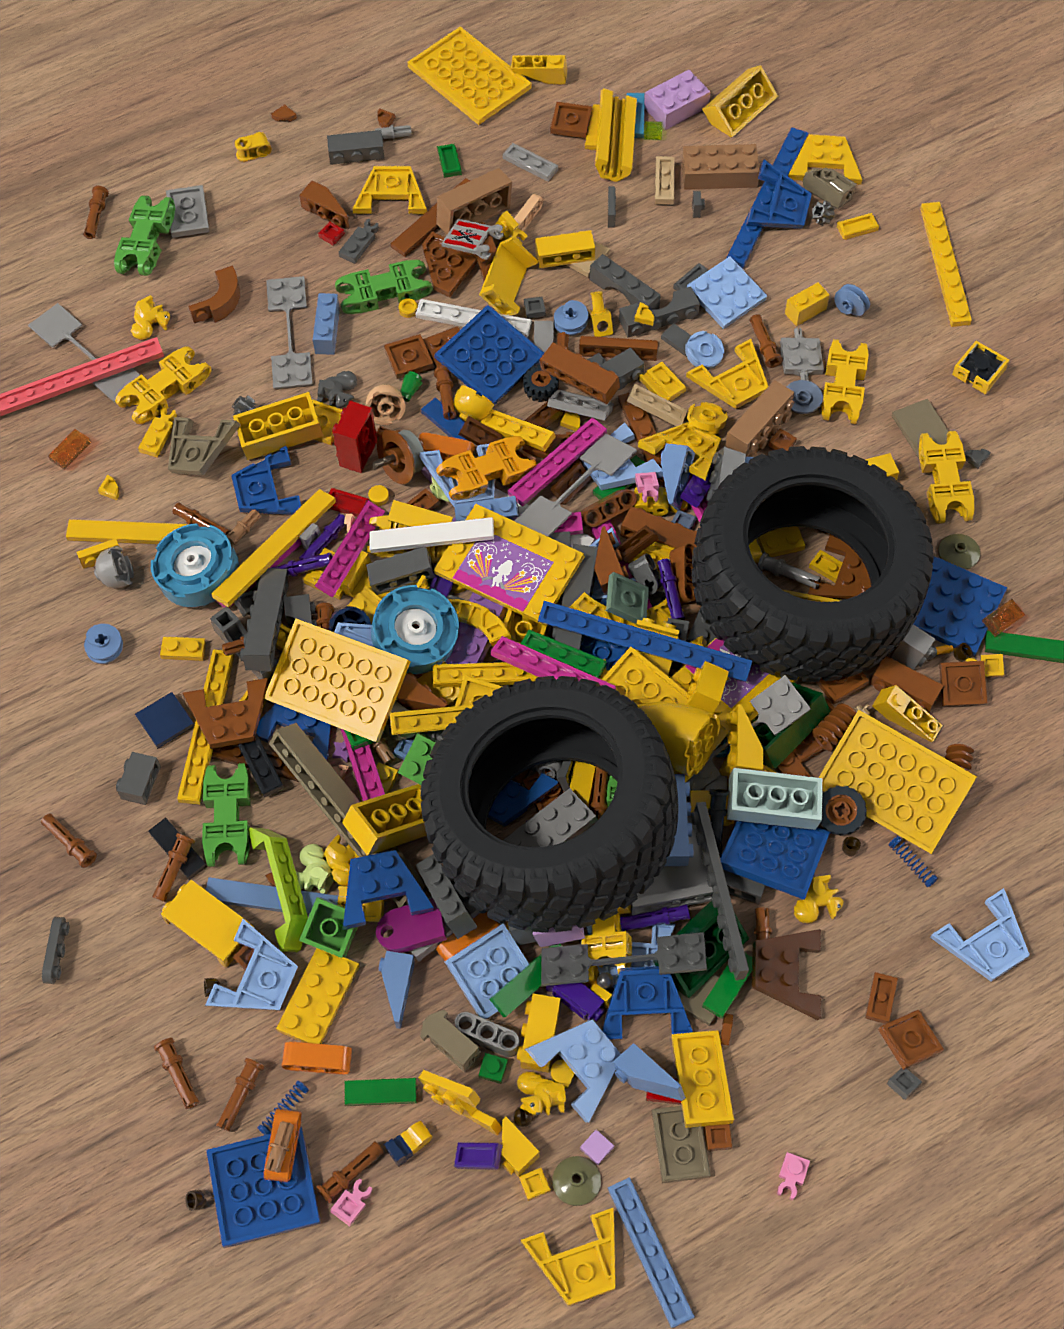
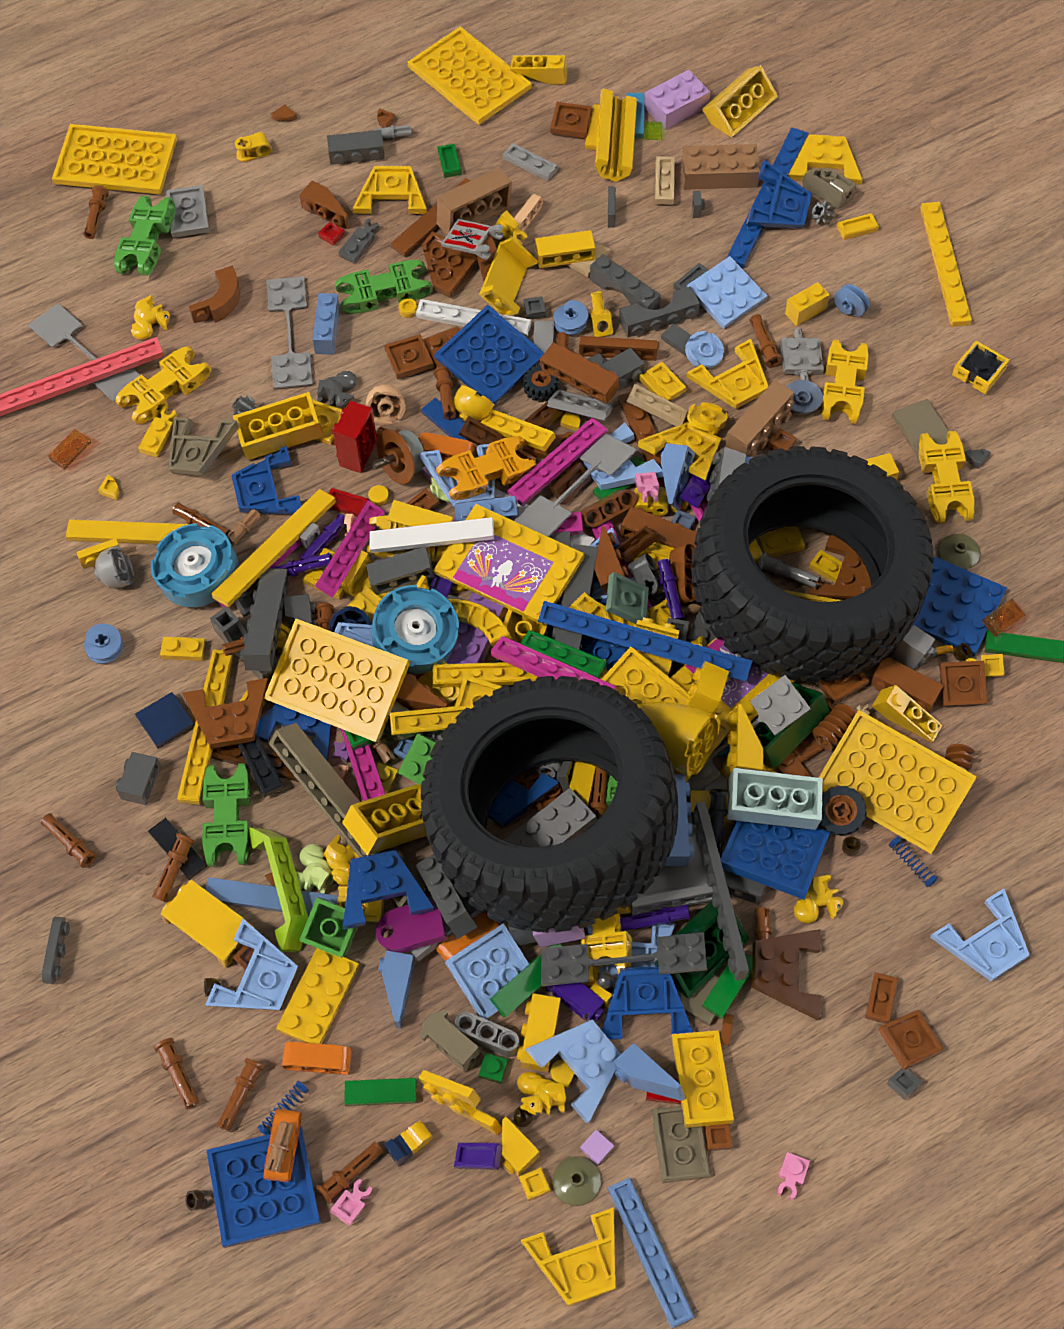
(115, 159): none -> yellow plate
(410, 385): green cone -> none
(644, 315): yellow tile -> none

